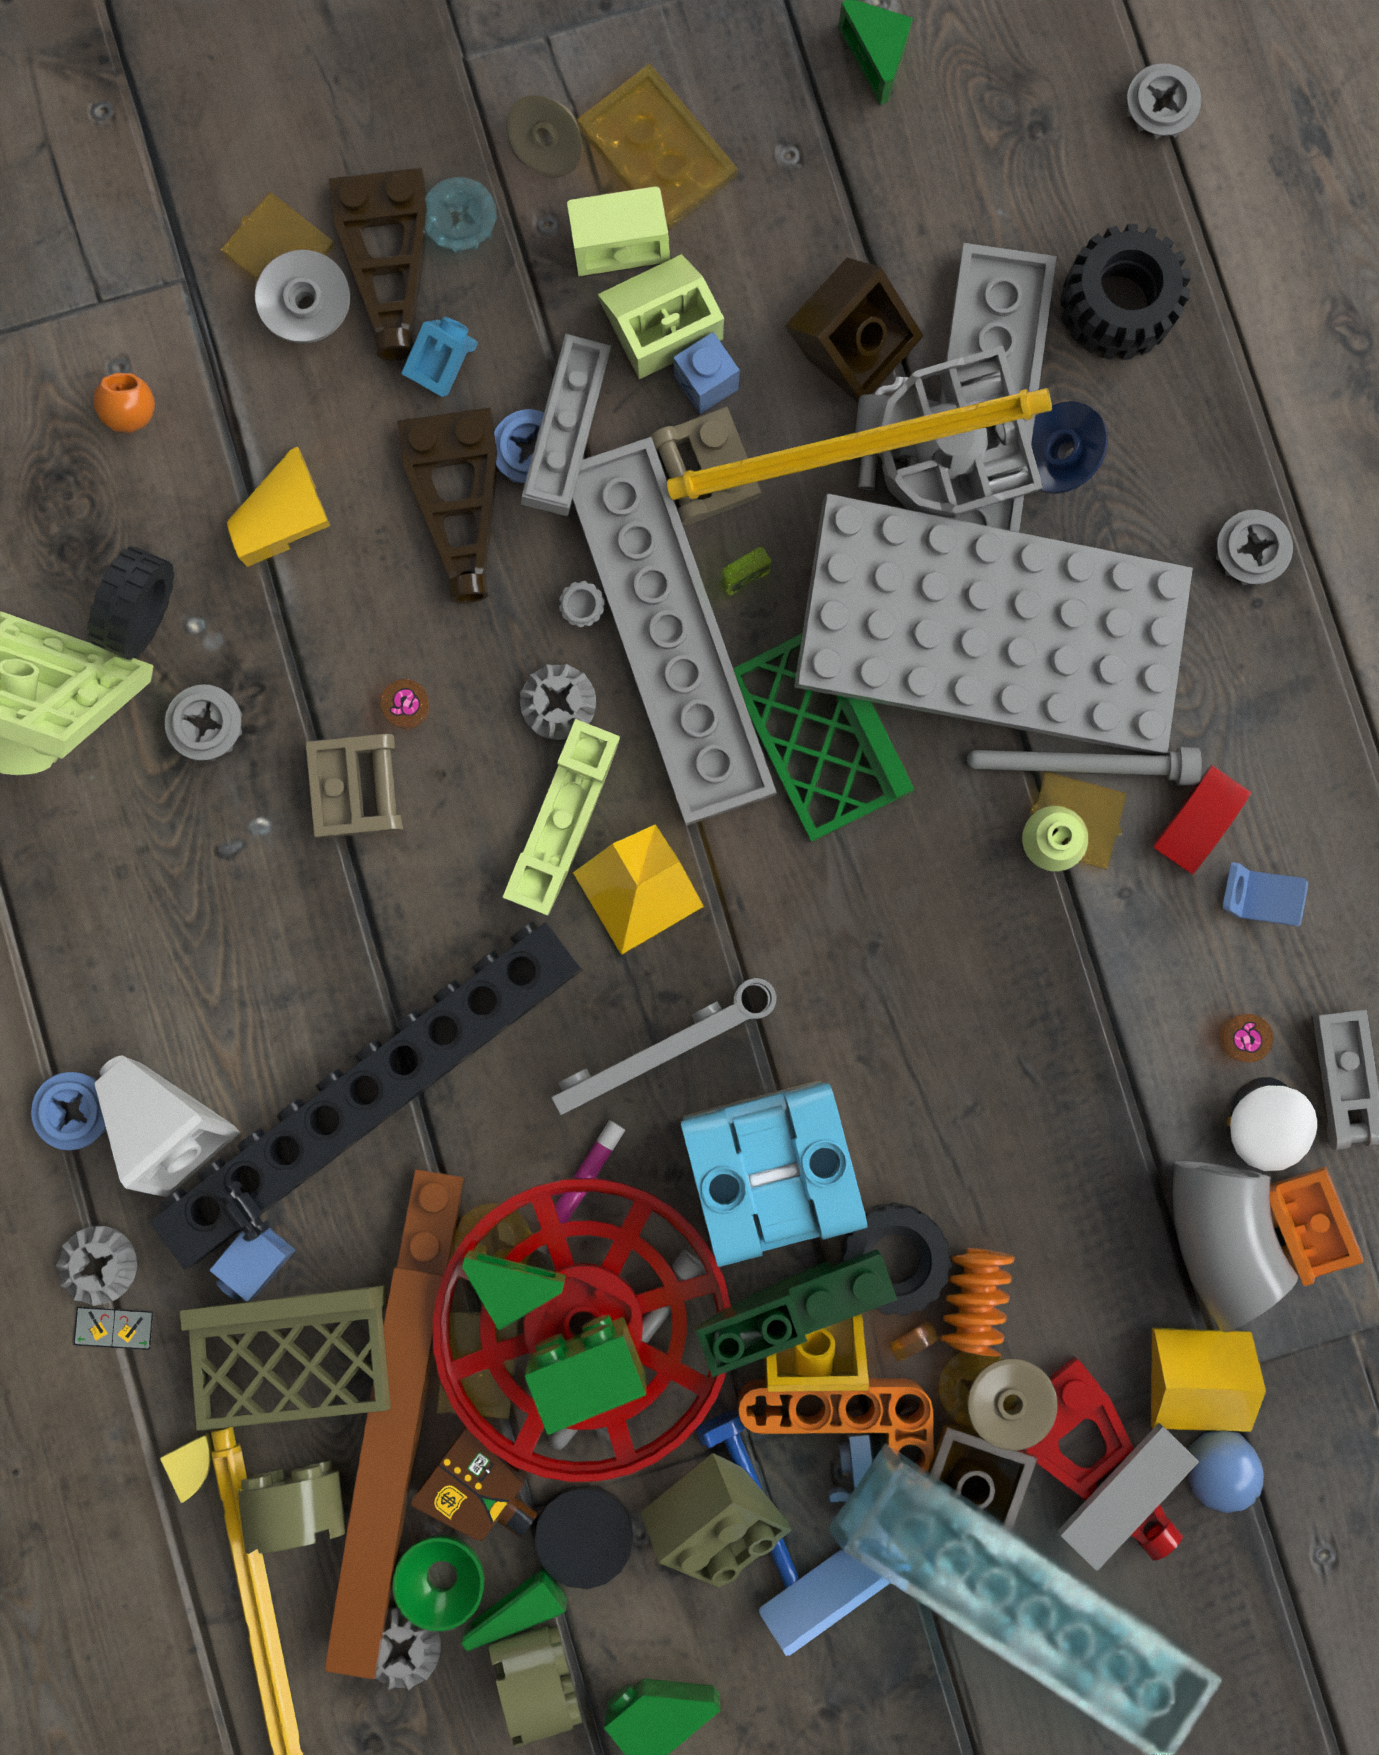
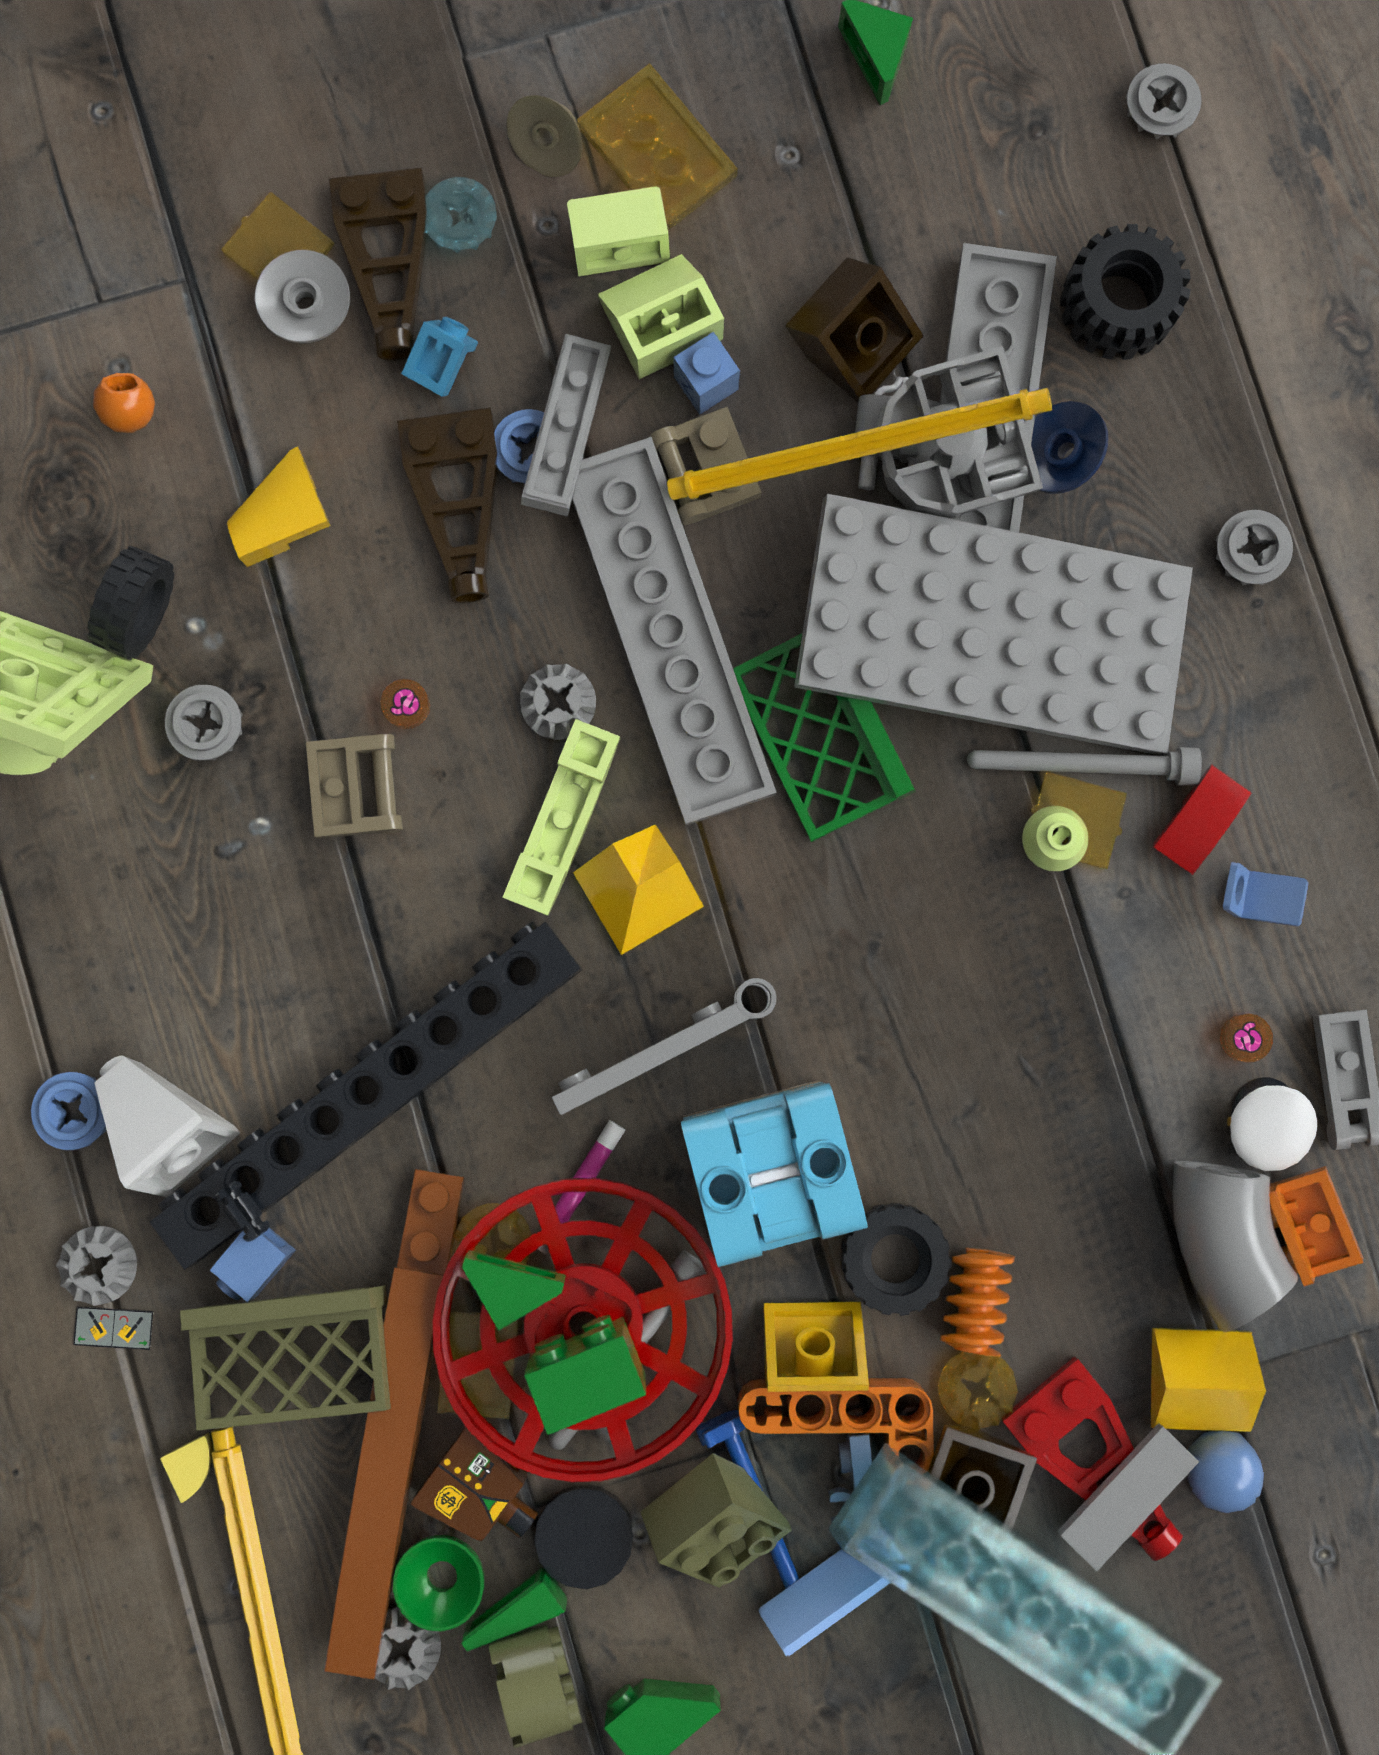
(291, 1510): olive brick -> none
(581, 604): light grey piece -> none
(745, 570): clear neon green tile -> none
(793, 1308): dark green slope -> none
(913, 1341): clear orange tile -> none
(1029, 1419): dark tan piece -> none

